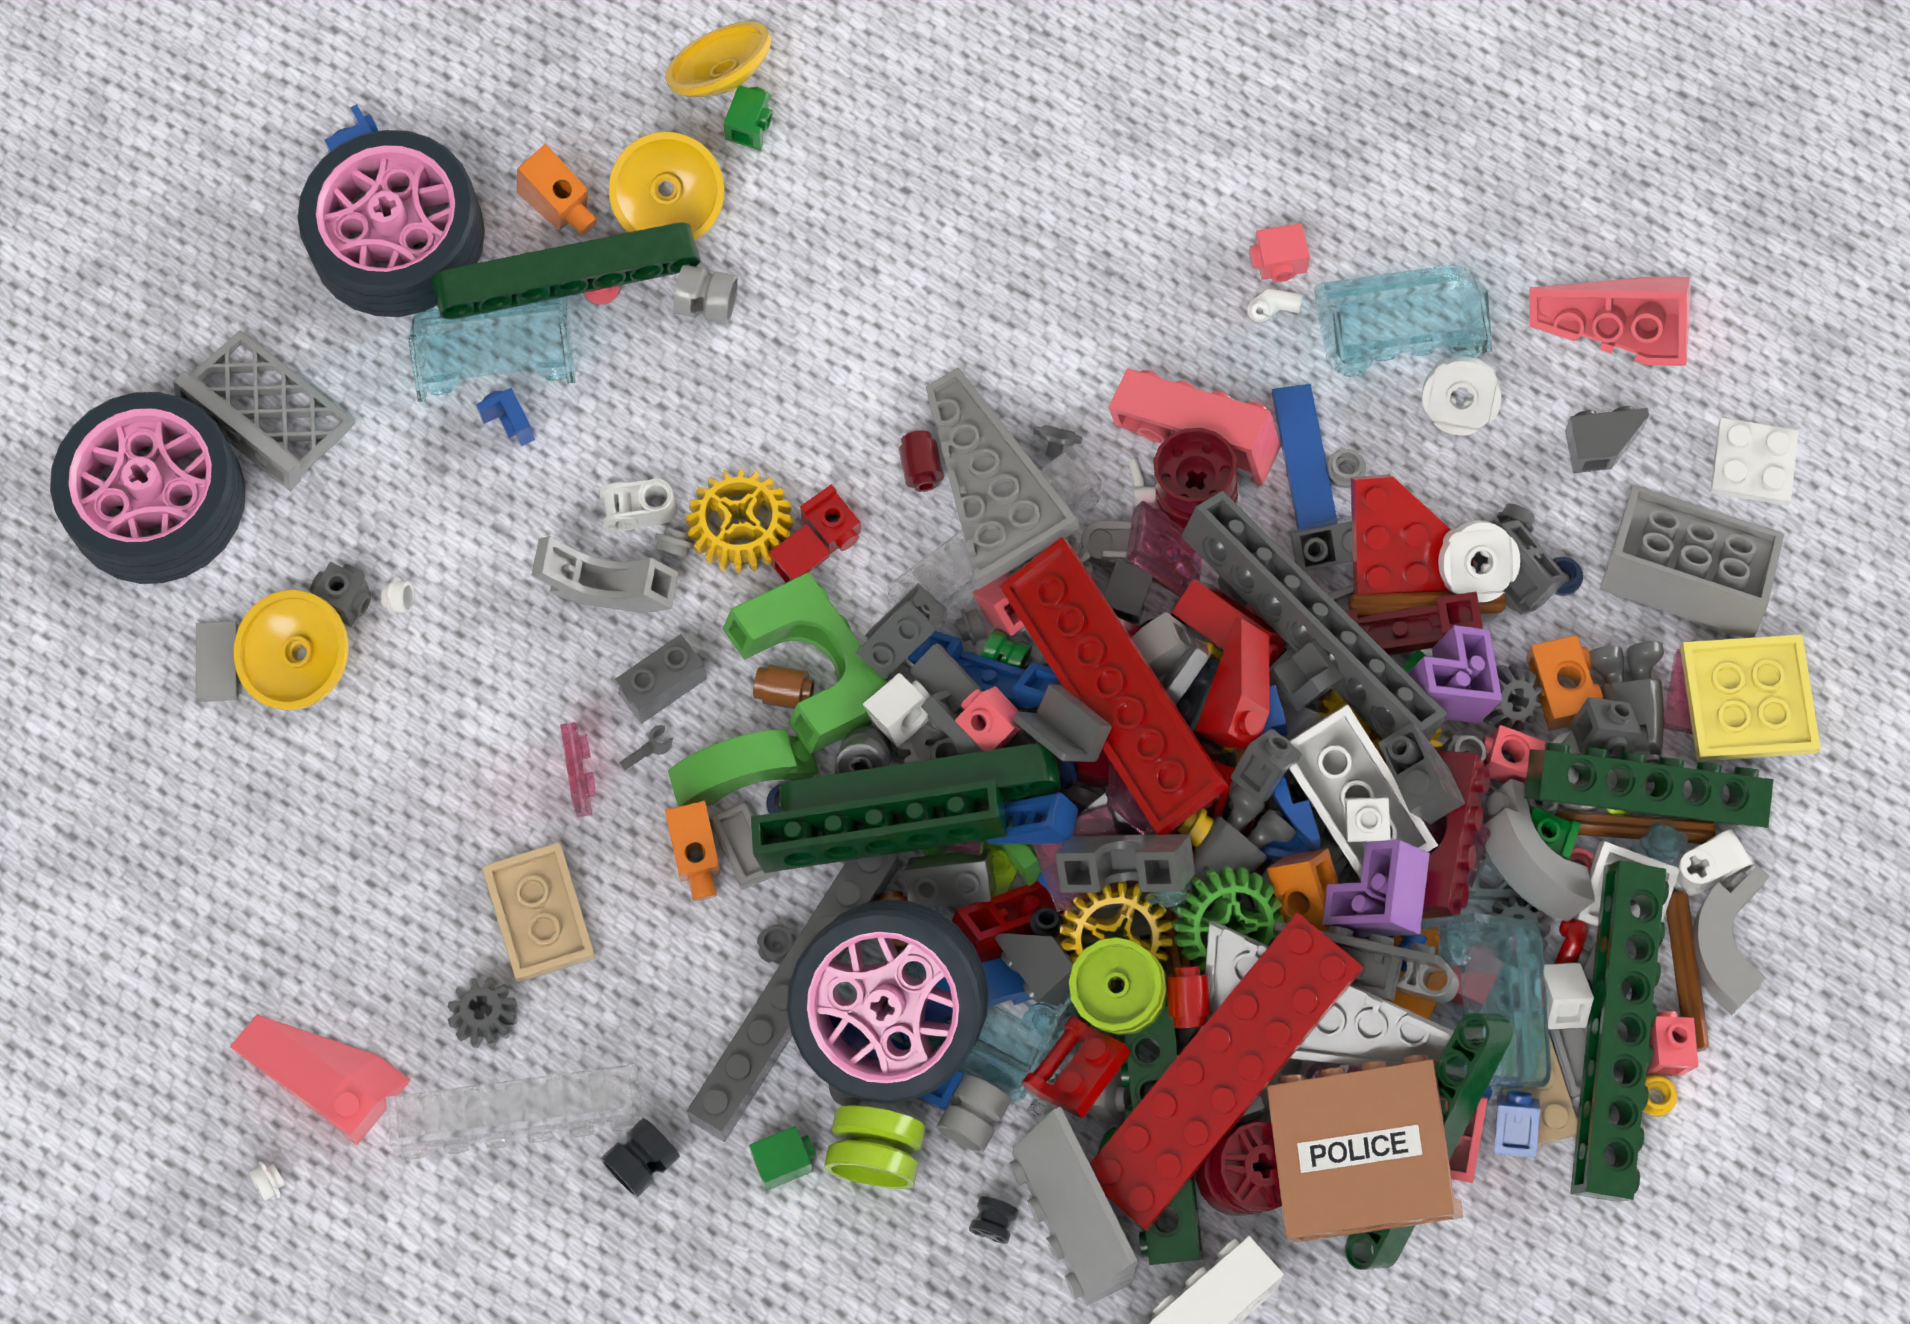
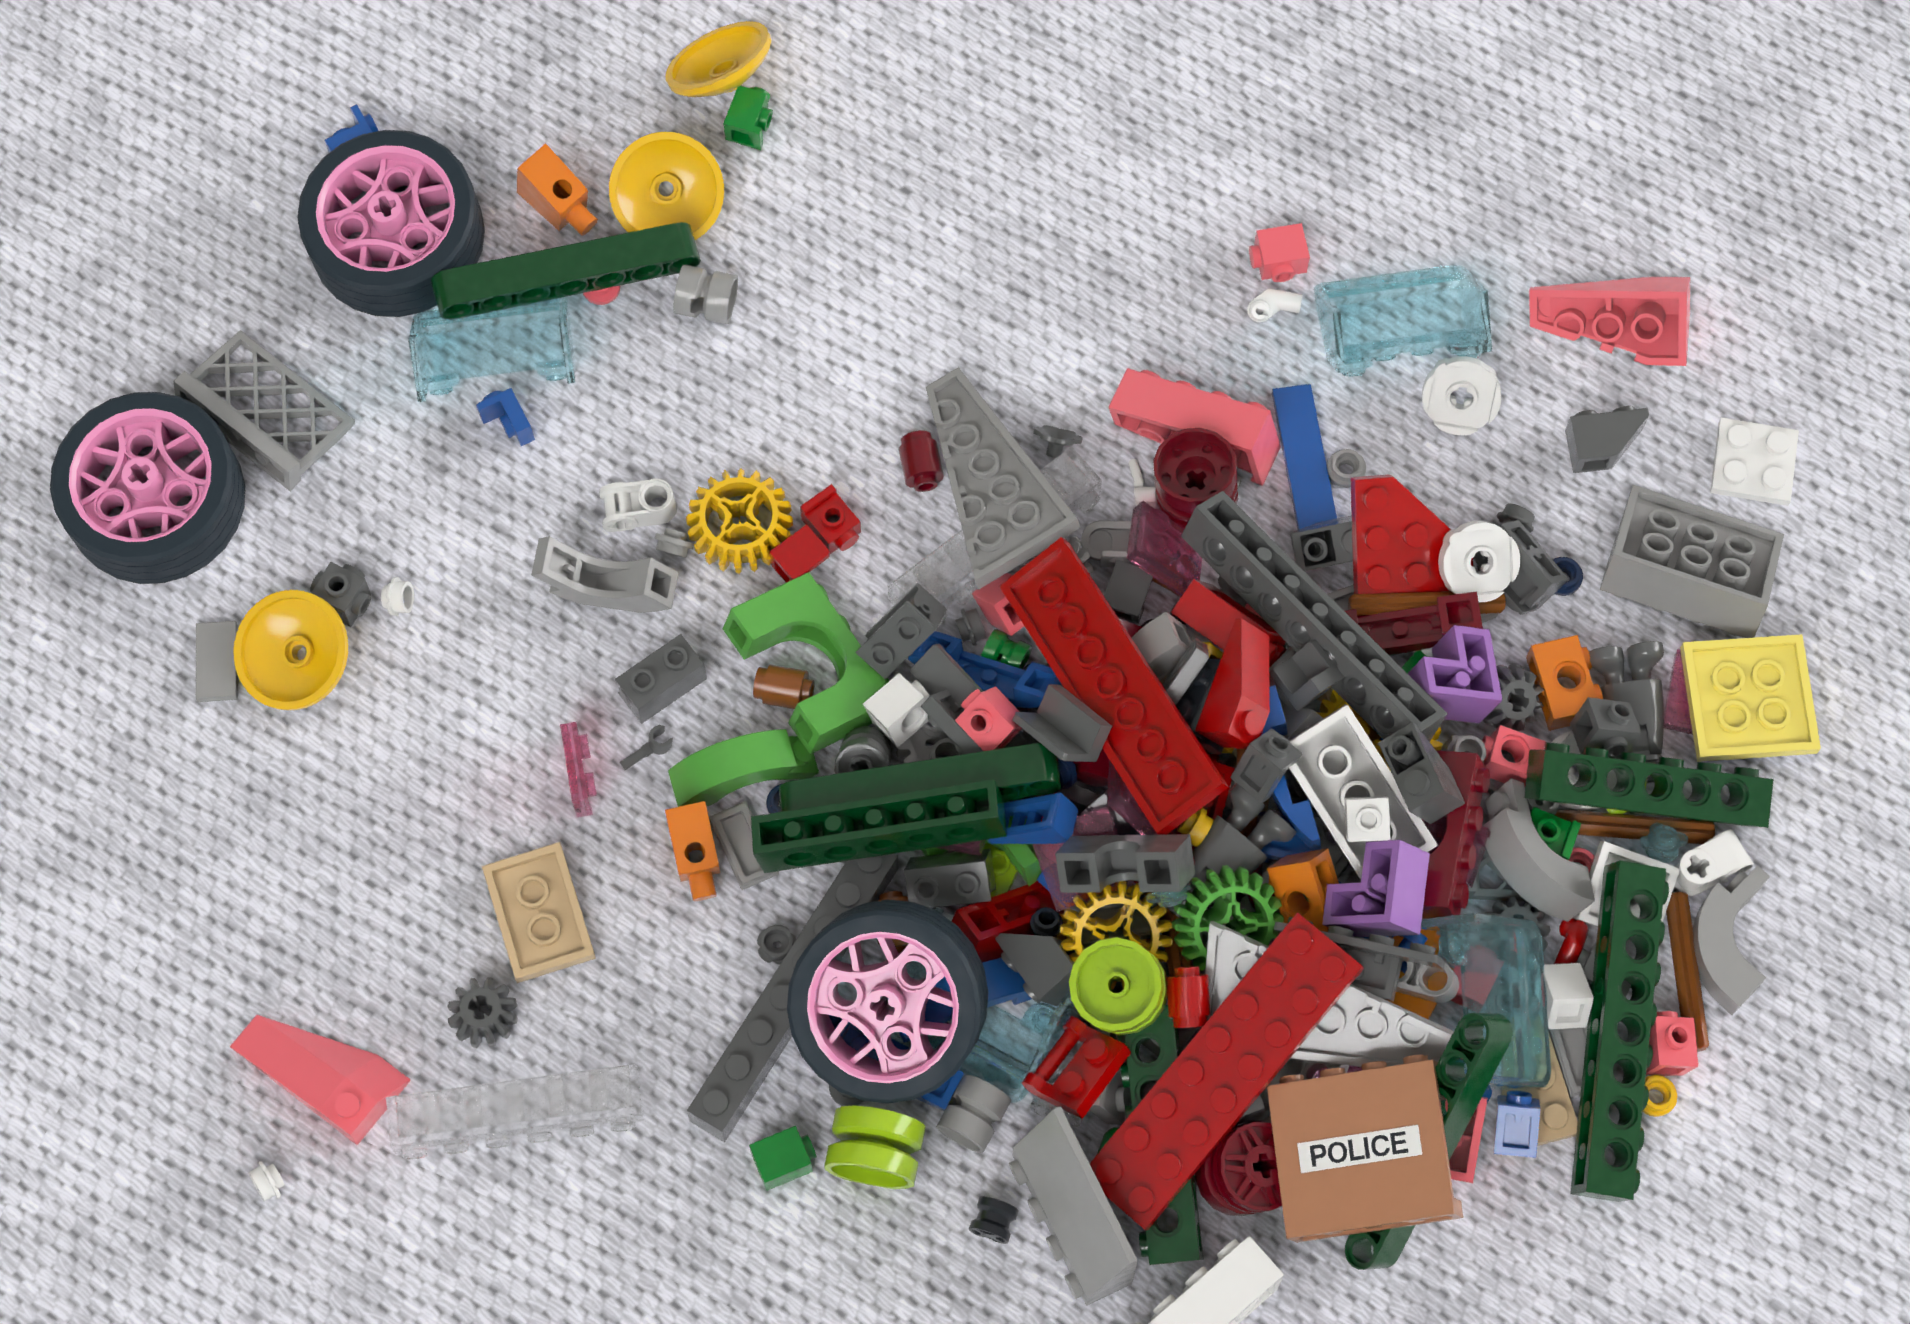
(640, 1157): black wheel -> none

